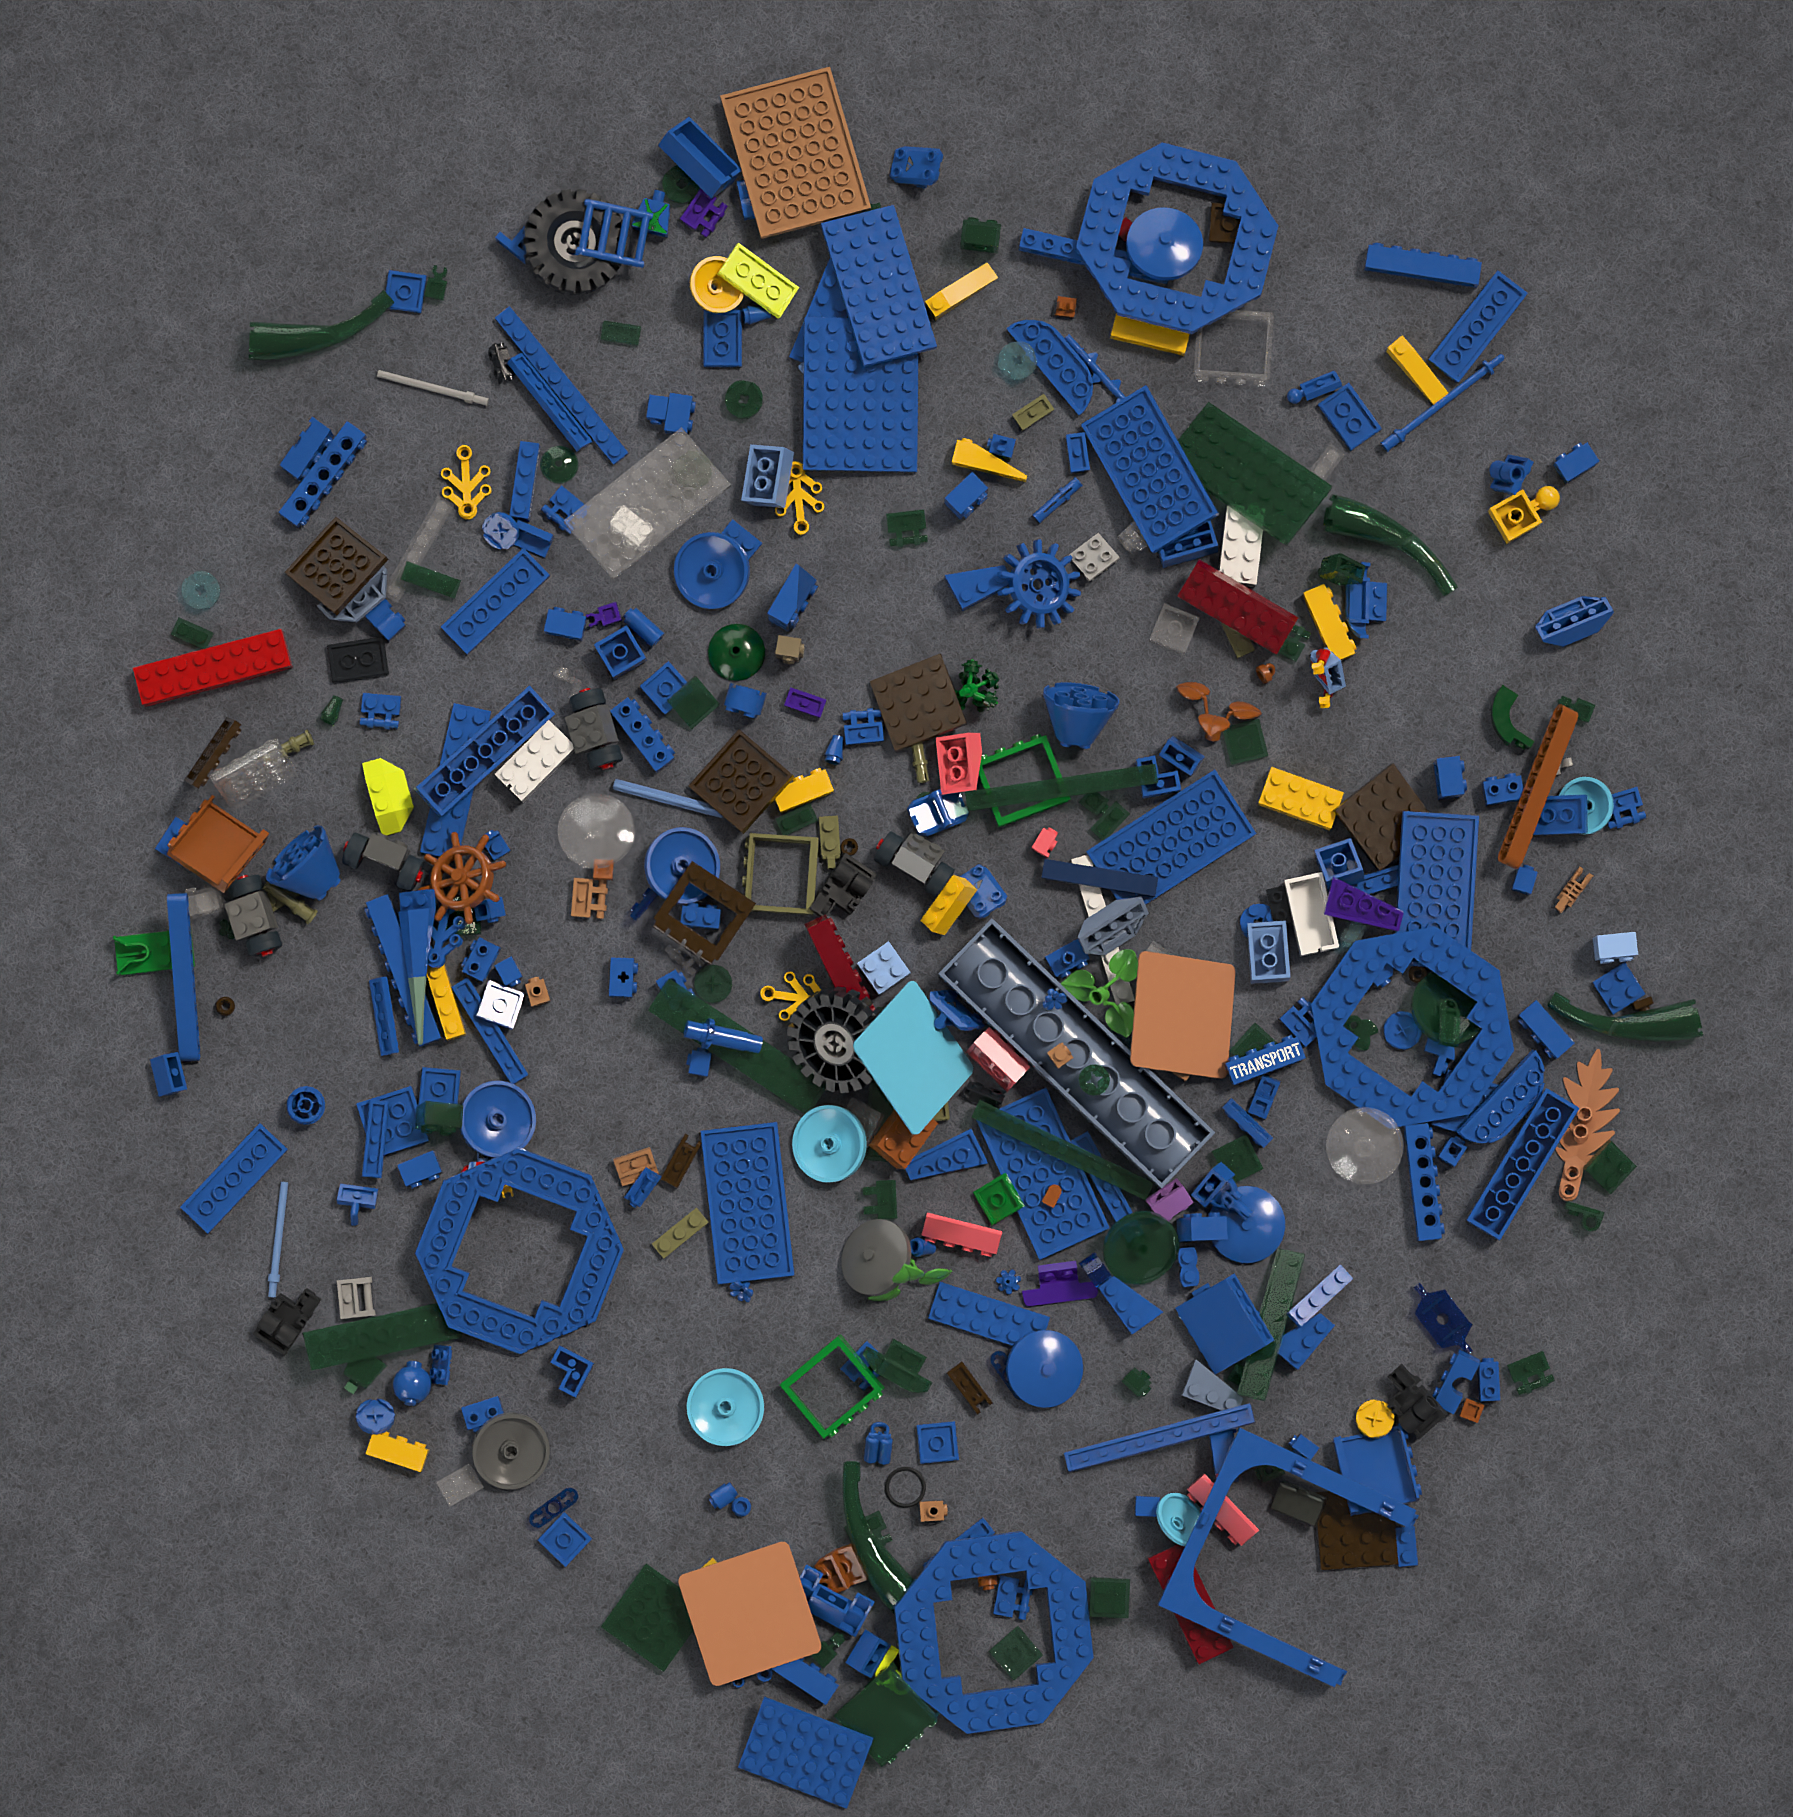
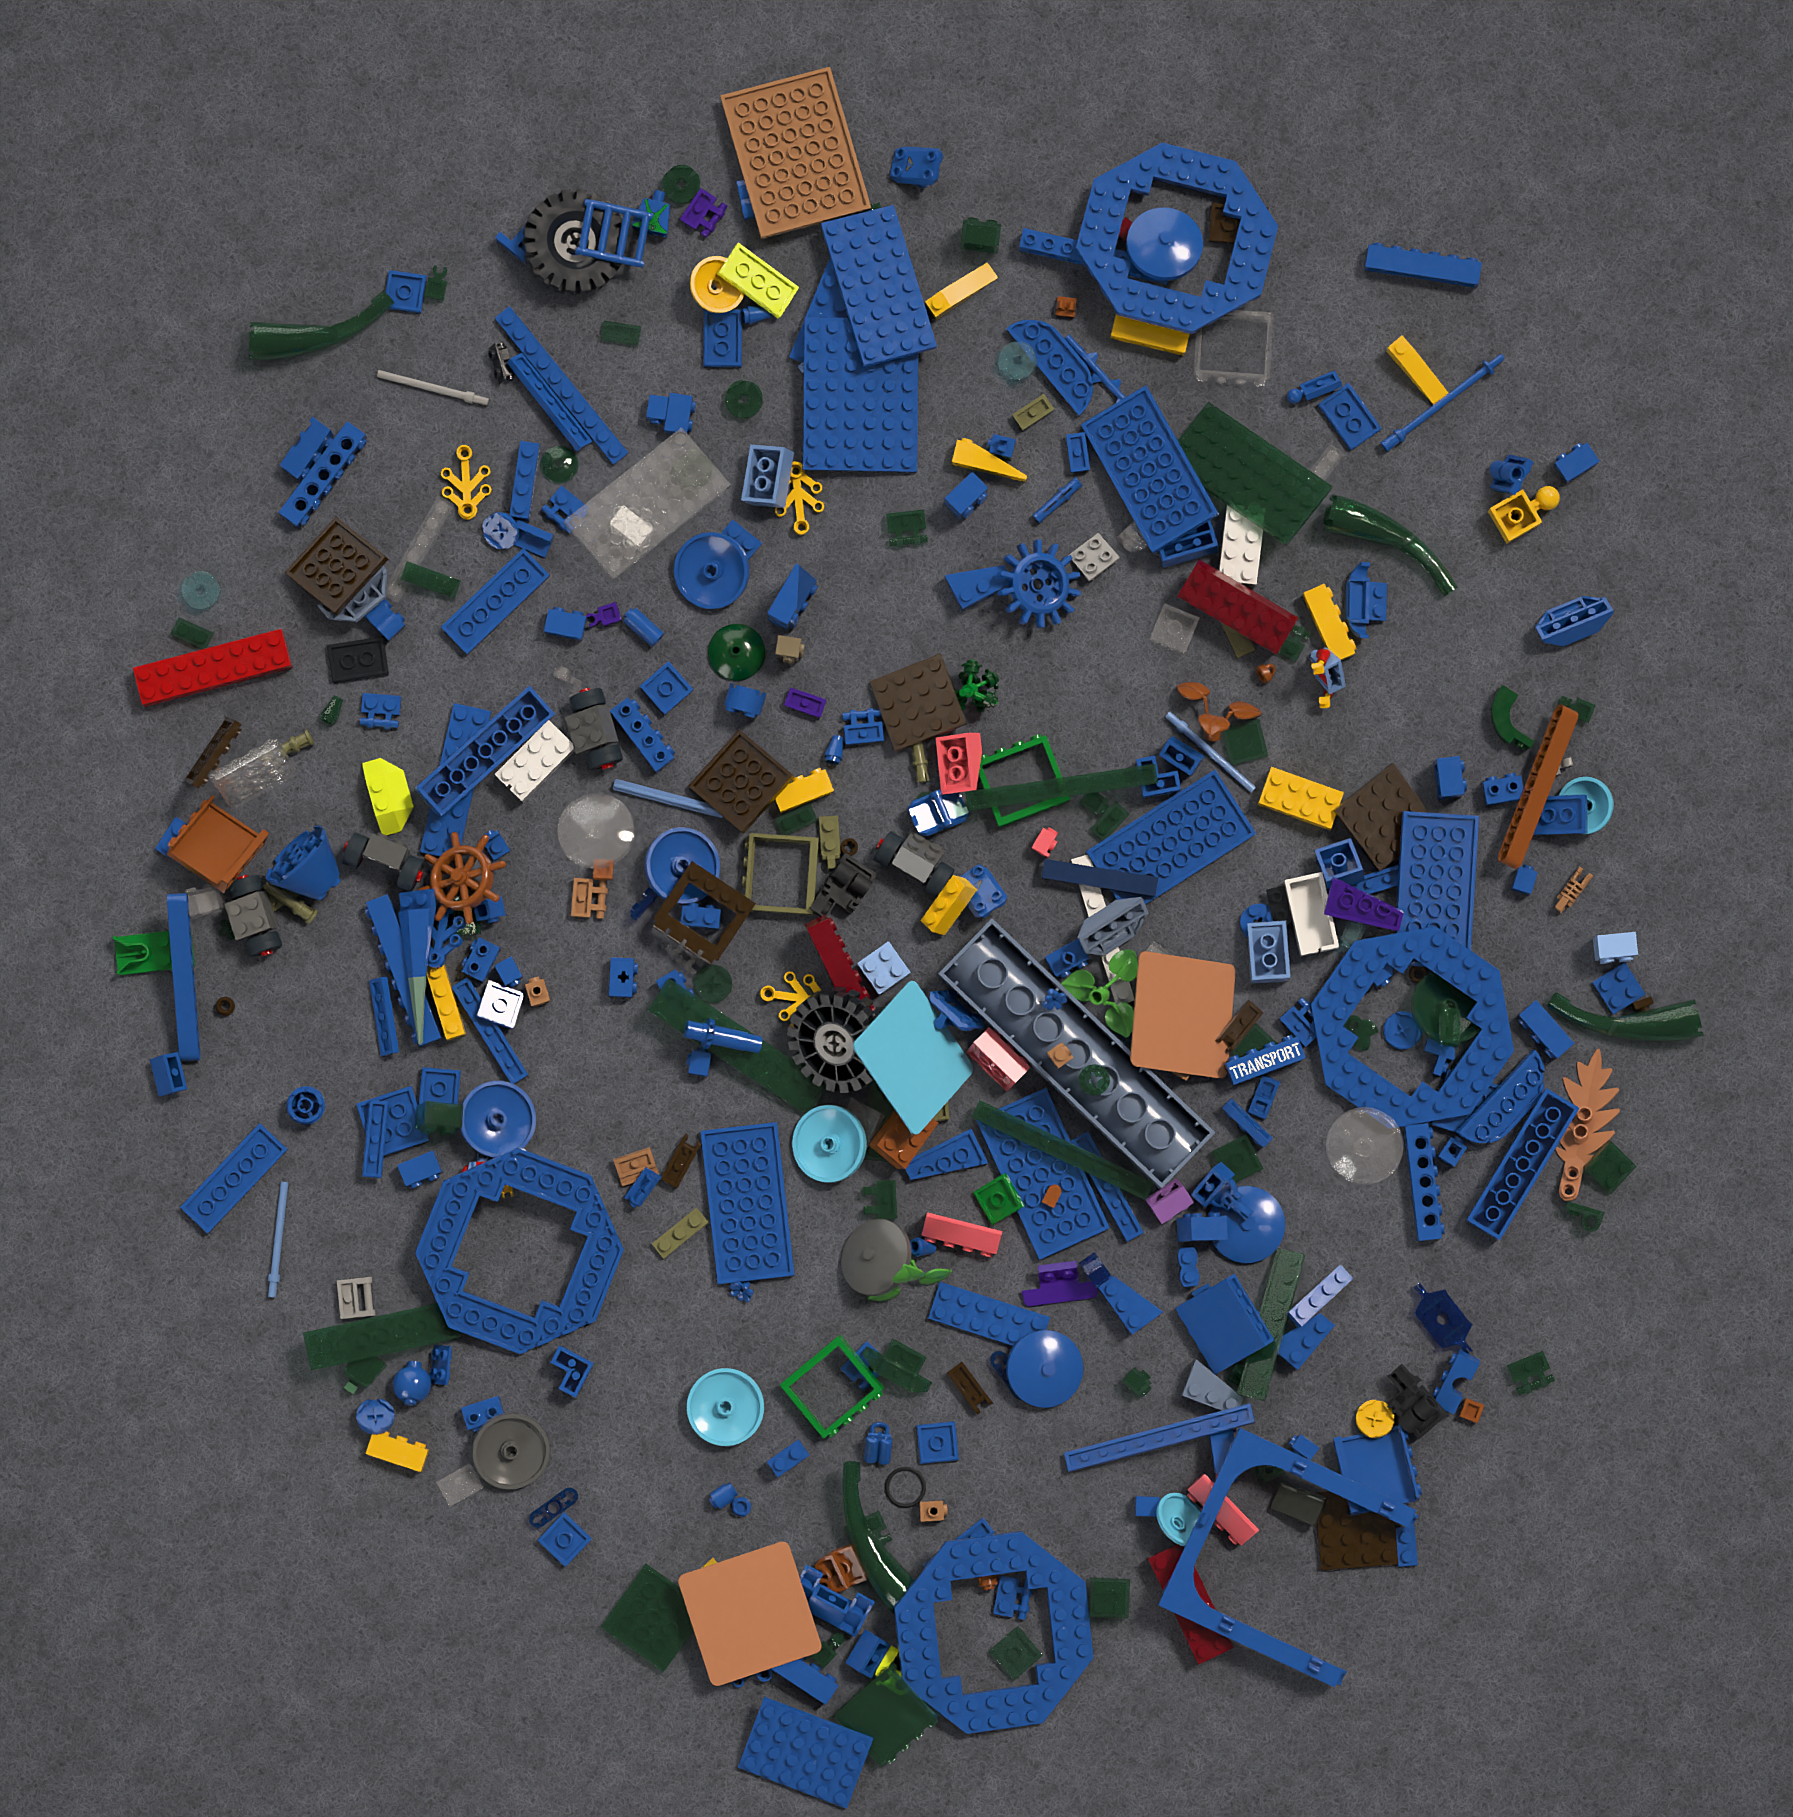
(285, 1319): black plate -> none
(357, 1197): blue plate -> none
(620, 652): blue brick -> none
(693, 702): clear green tile -> none
(700, 157): blue piece -> none
(788, 1458): none -> blue brick
(976, 1091): black hinge -> none
(1013, 1281): blue plant -> none
(1078, 712): blue cone -> none
(1140, 1247): clear green dish -> none
(1181, 726): none -> medium blue bar
(1240, 1024): none -> dark brown hinge
(1336, 569): clear green torso -> none
(1477, 326): blue plate -> none
(1488, 1380): blue brick -> none
(1624, 801): blue plate -> none

